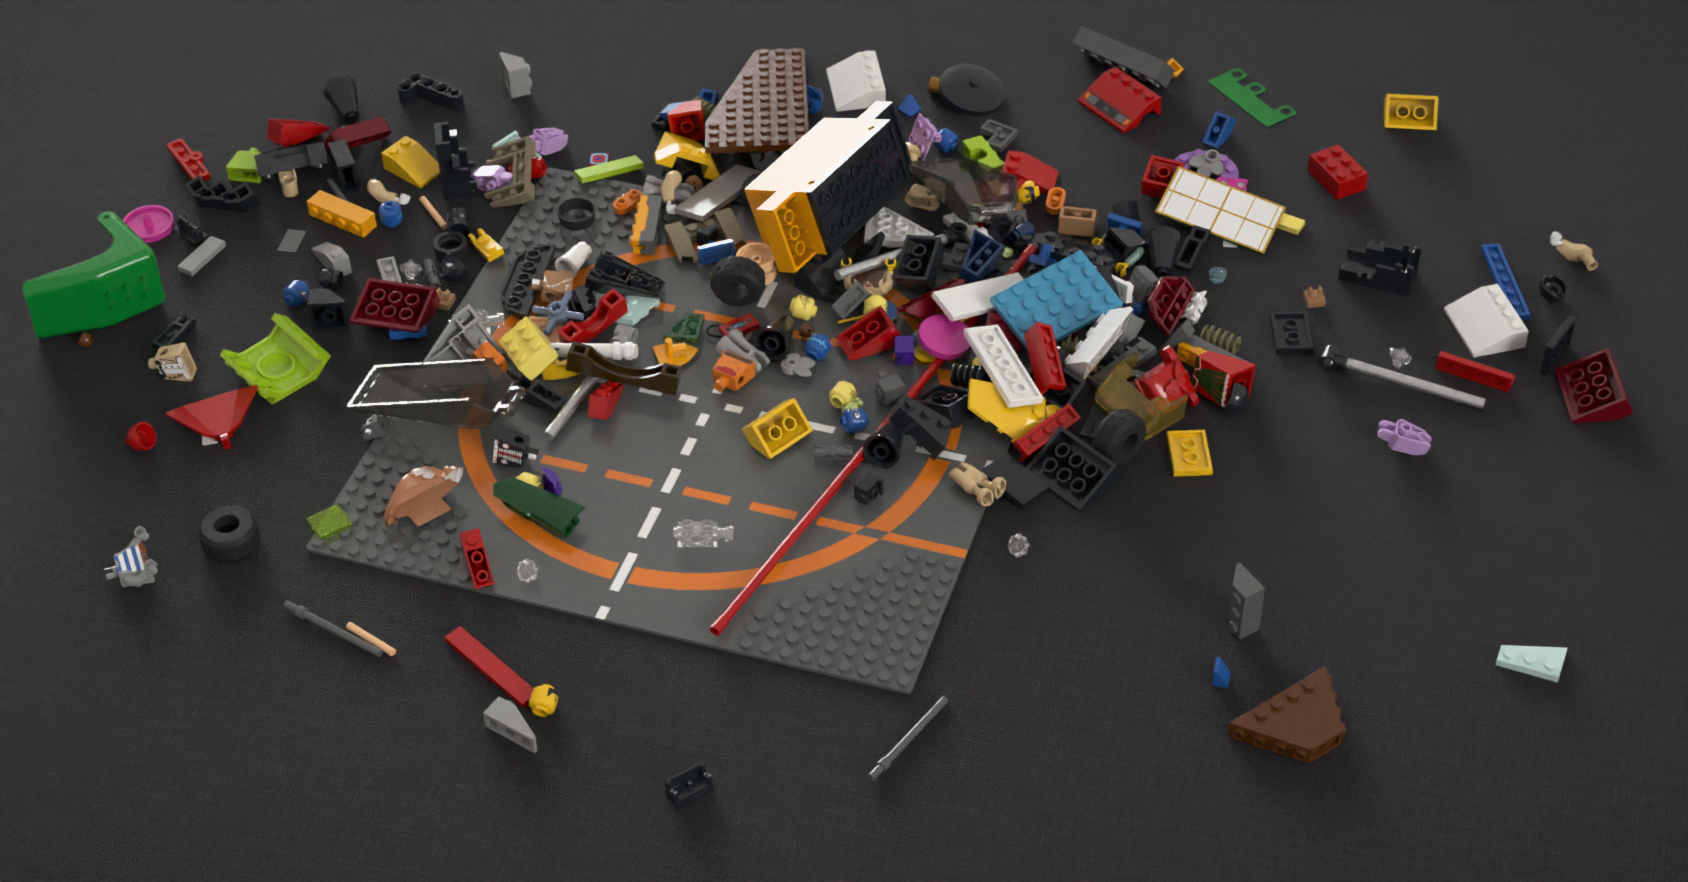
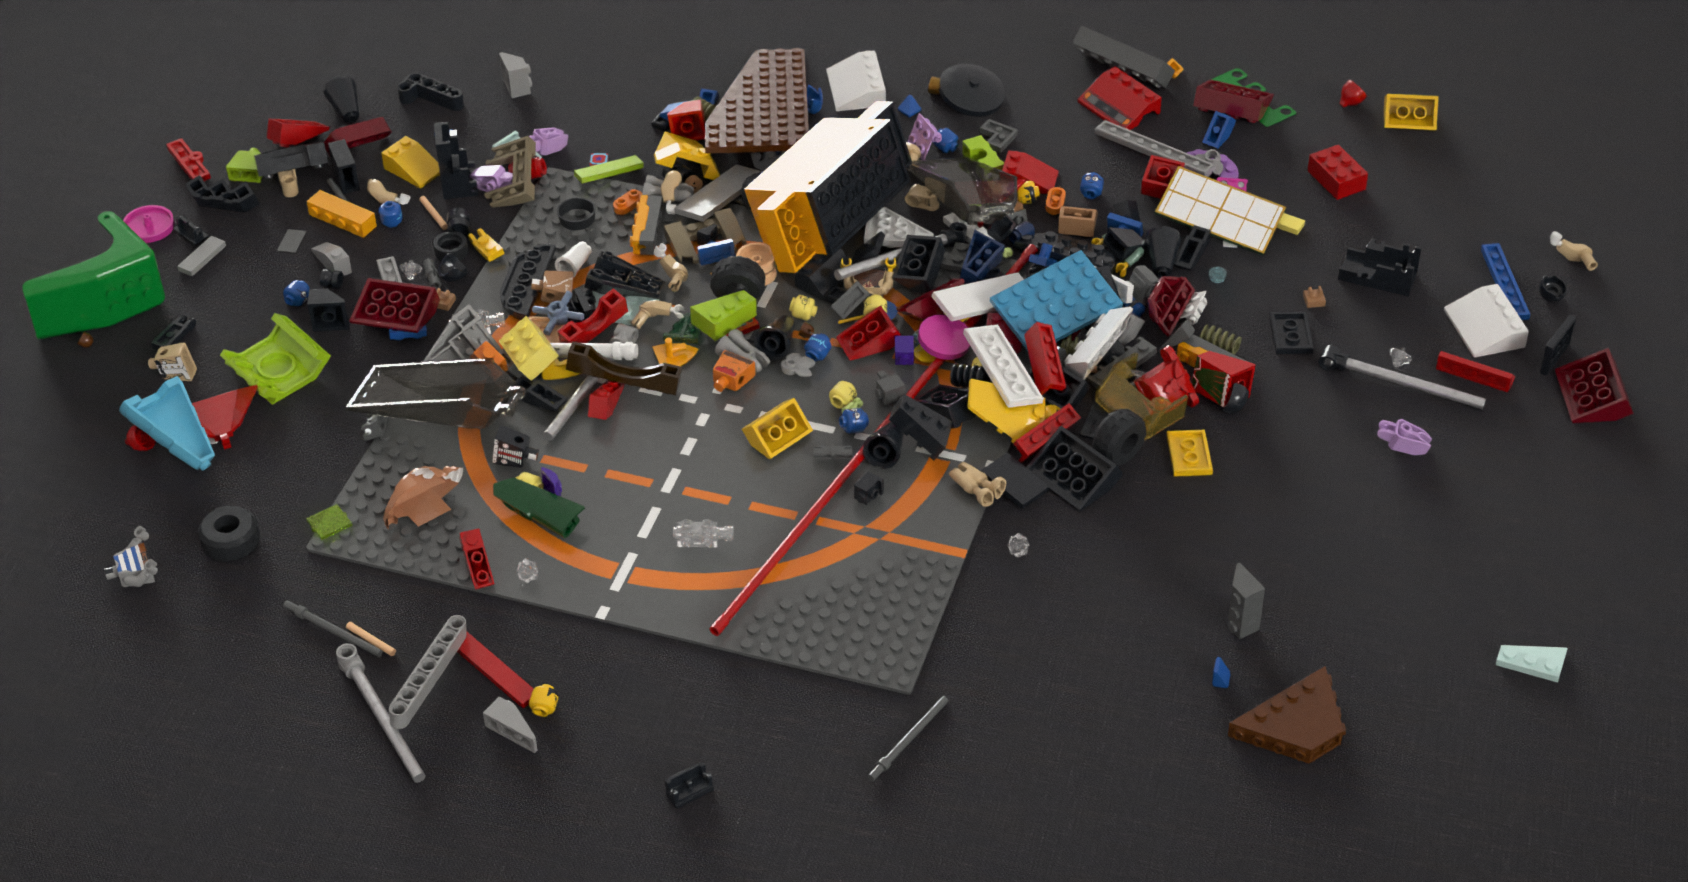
(171, 423): none -> medium azure cone
(353, 667): none -> flat silver piece
(427, 672): none -> light grey beam
(654, 308): none -> tan arm
(674, 270): none -> tan arm
(723, 314): none -> lime wedge
(1091, 185): none -> blue head
(1152, 147): none -> light grey tile
(1232, 100): none -> dark red slope
(1351, 94): none -> red helmet

